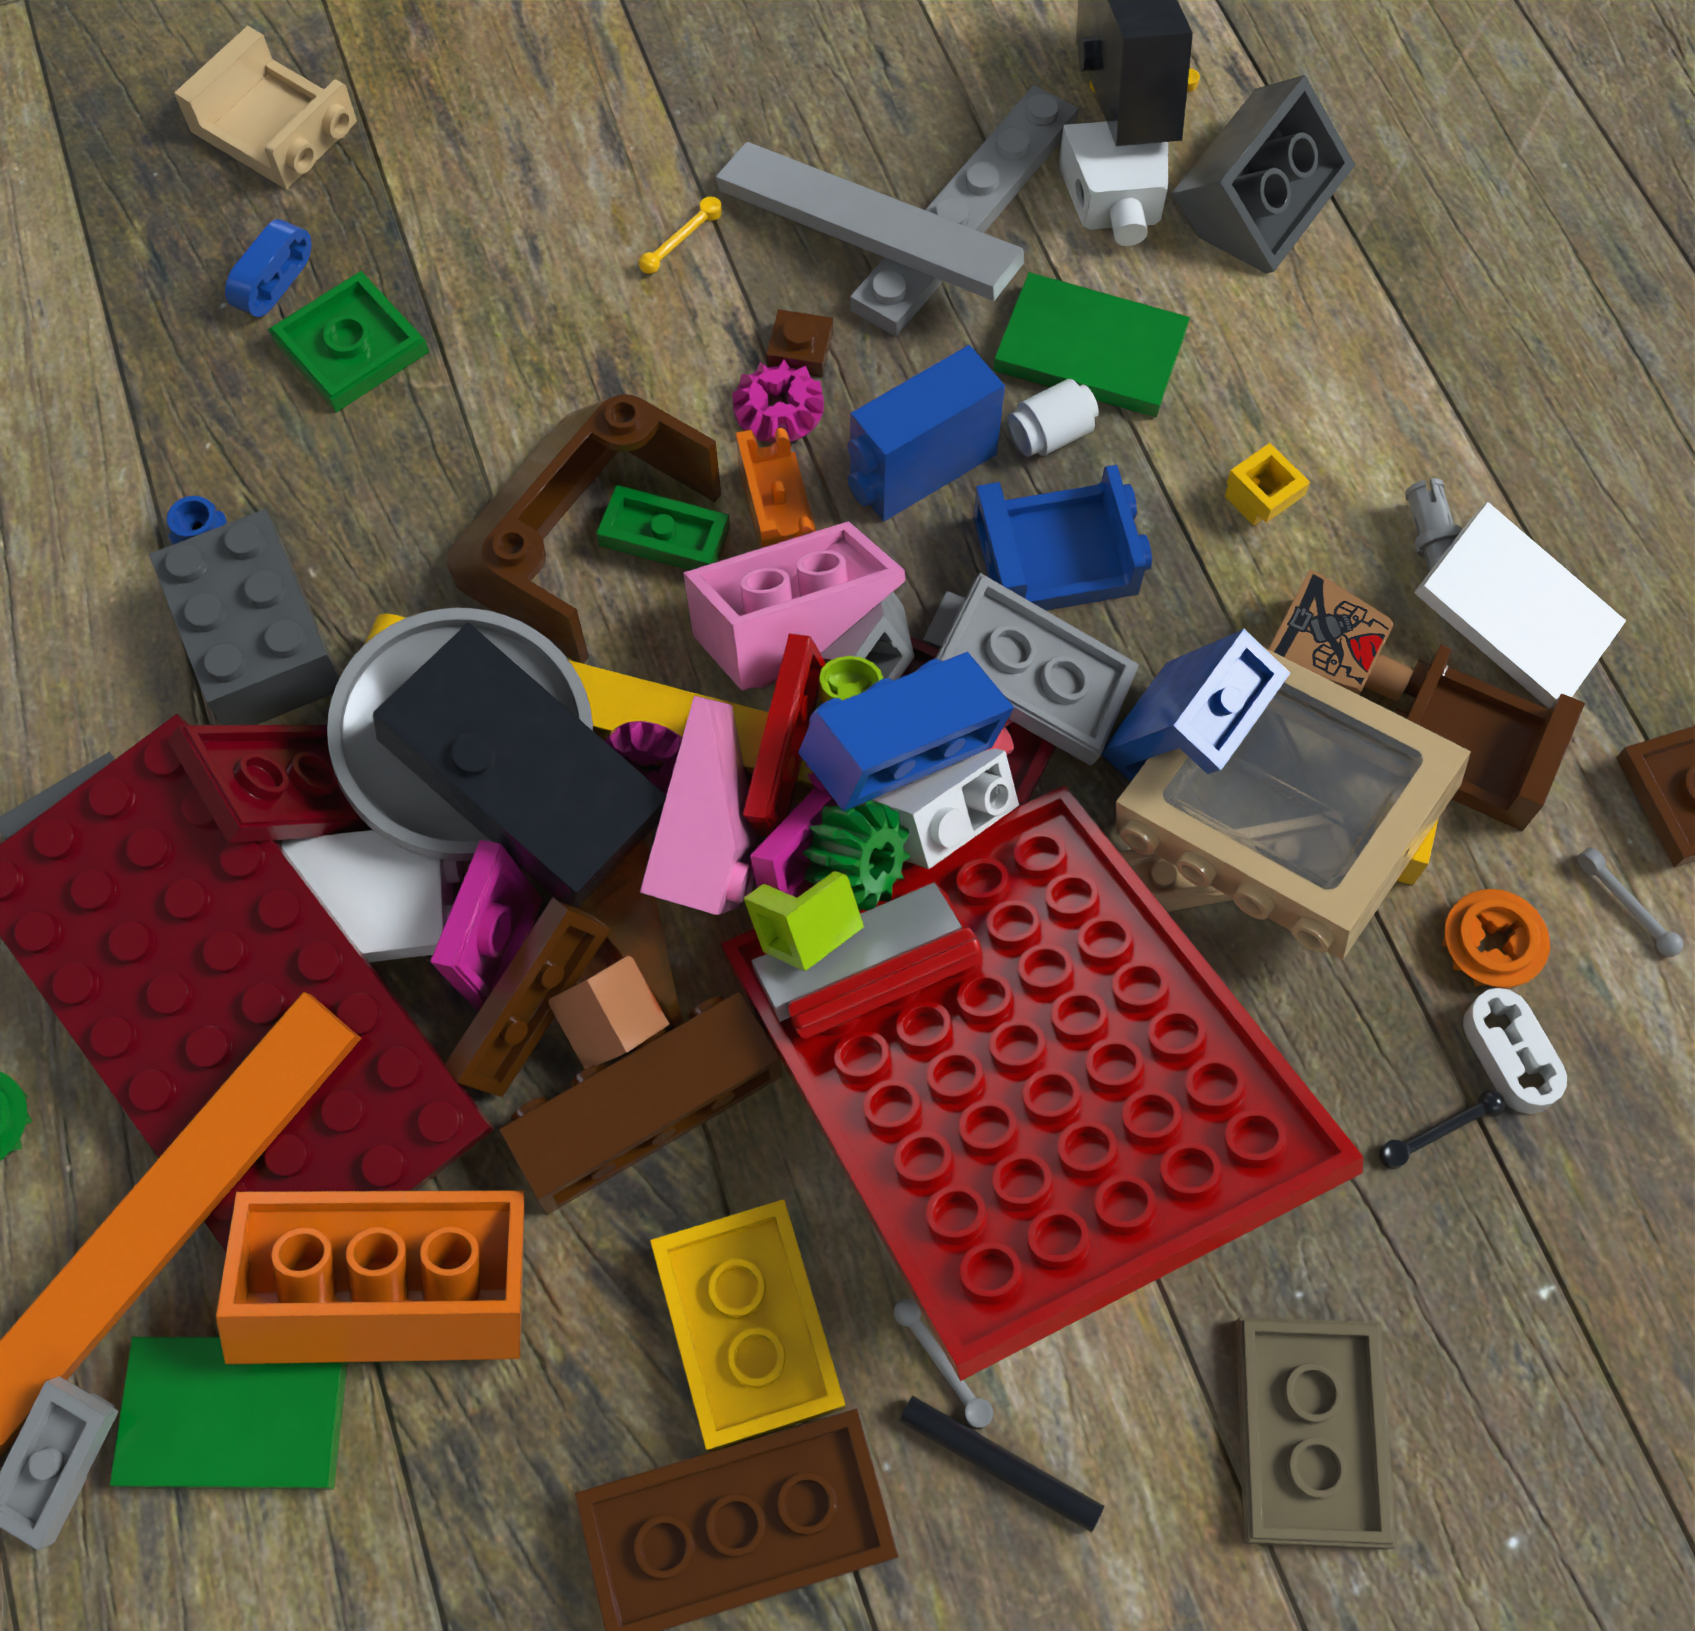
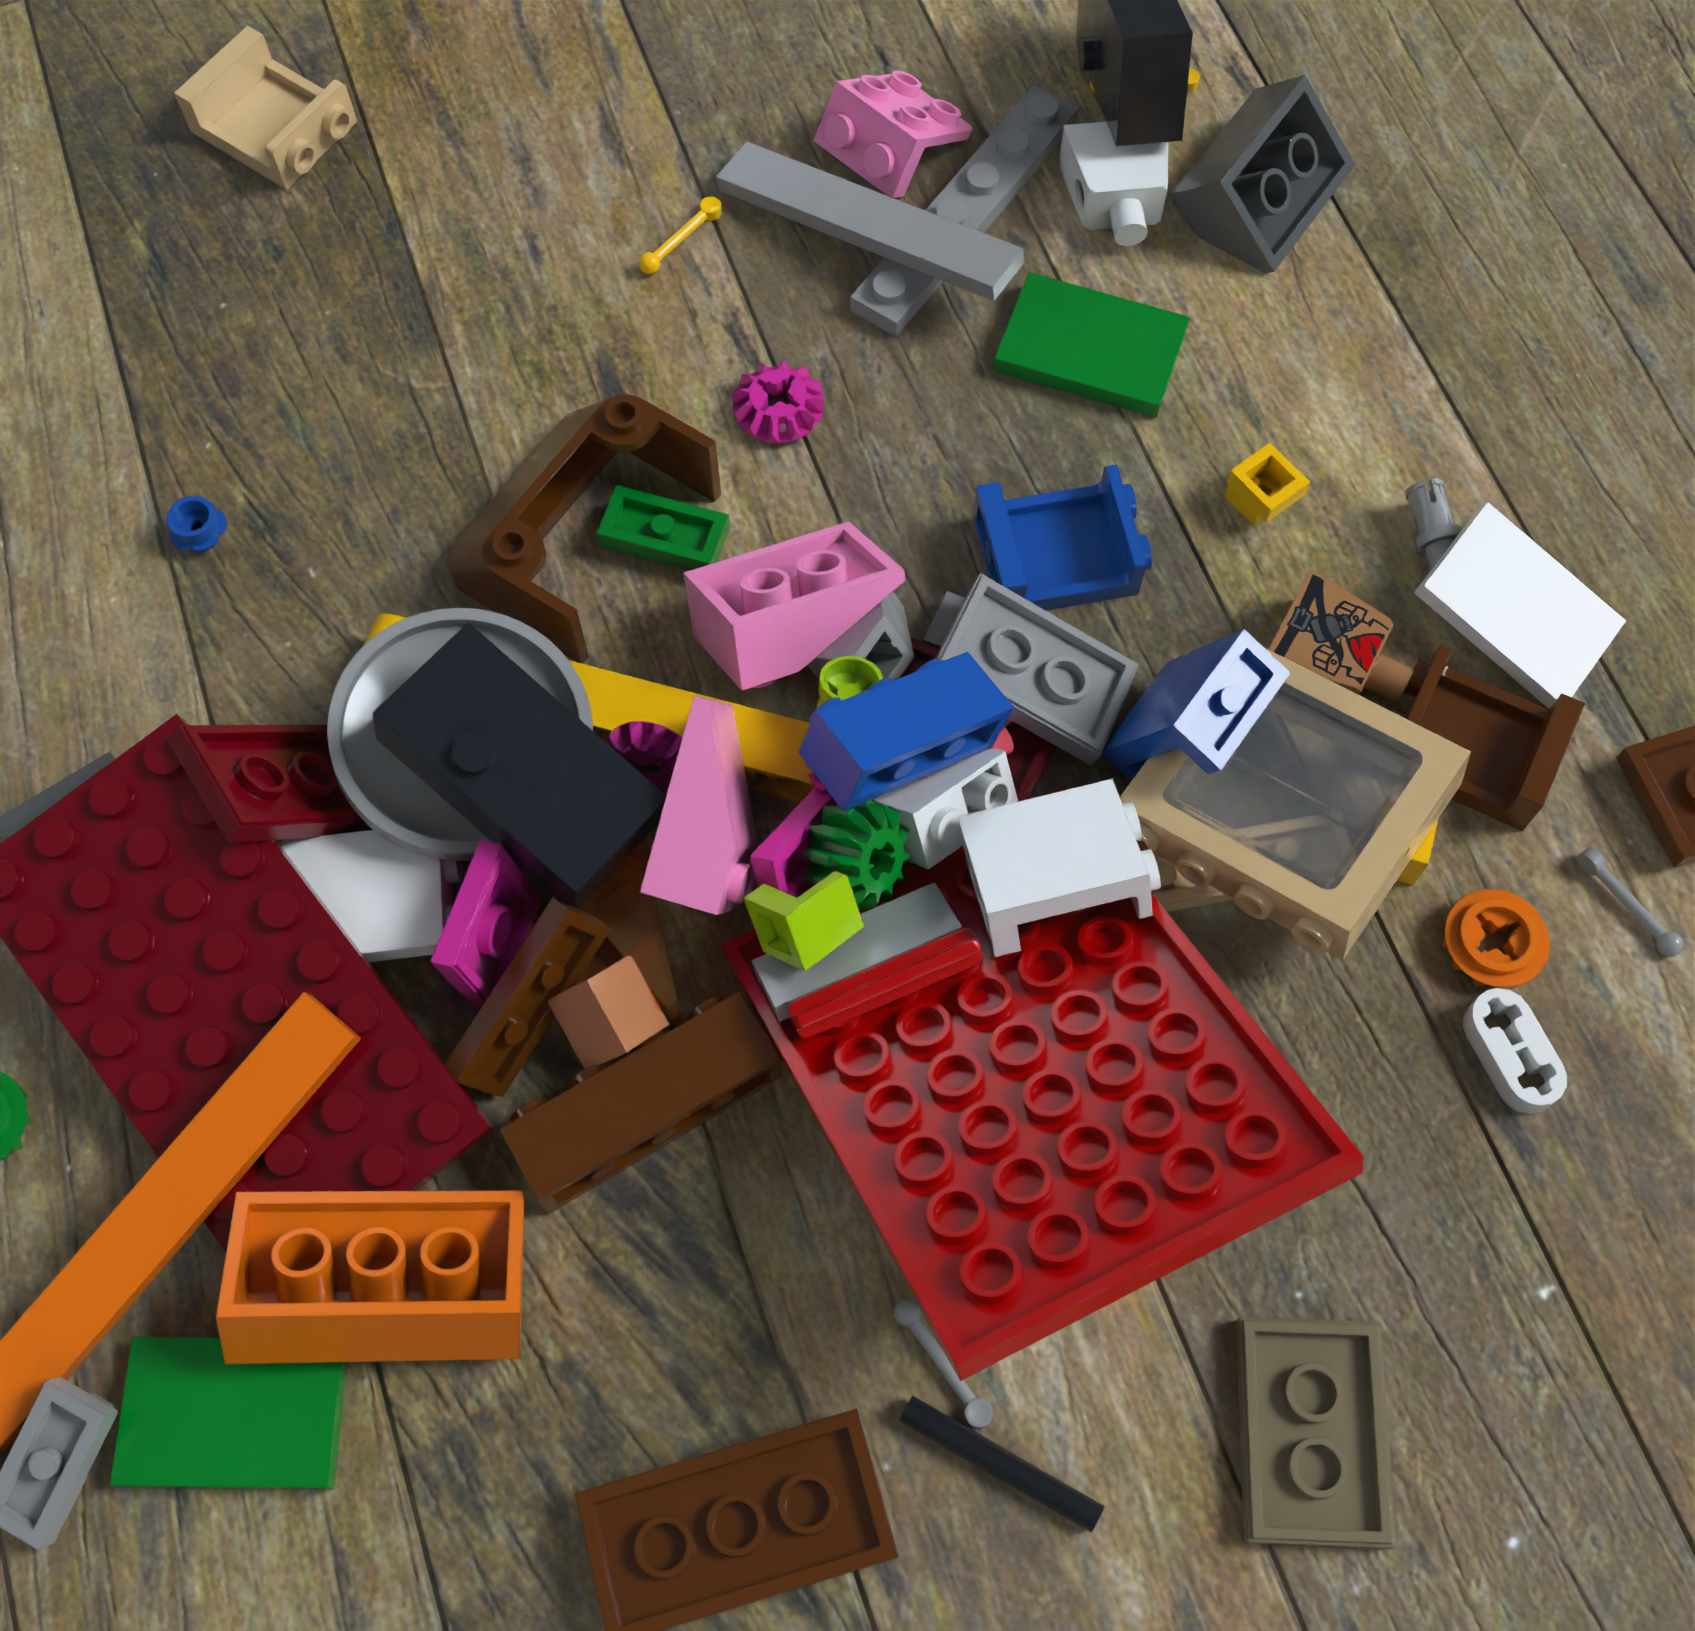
(245, 621): dark grey brick -> none
(268, 268): blue beam -> none
(348, 341): green tile -> none
(747, 1325): yellow plate -> none
(773, 489): orange hinge -> none
(785, 729): red tile -> none
(800, 341): reddish brown plate -> none
(884, 126): none -> bright pink bracket
(924, 433): blue brick -> none
(1053, 418): white brick -> none
(1056, 859): none -> white panel
(1396, 1153): black hinge -> none

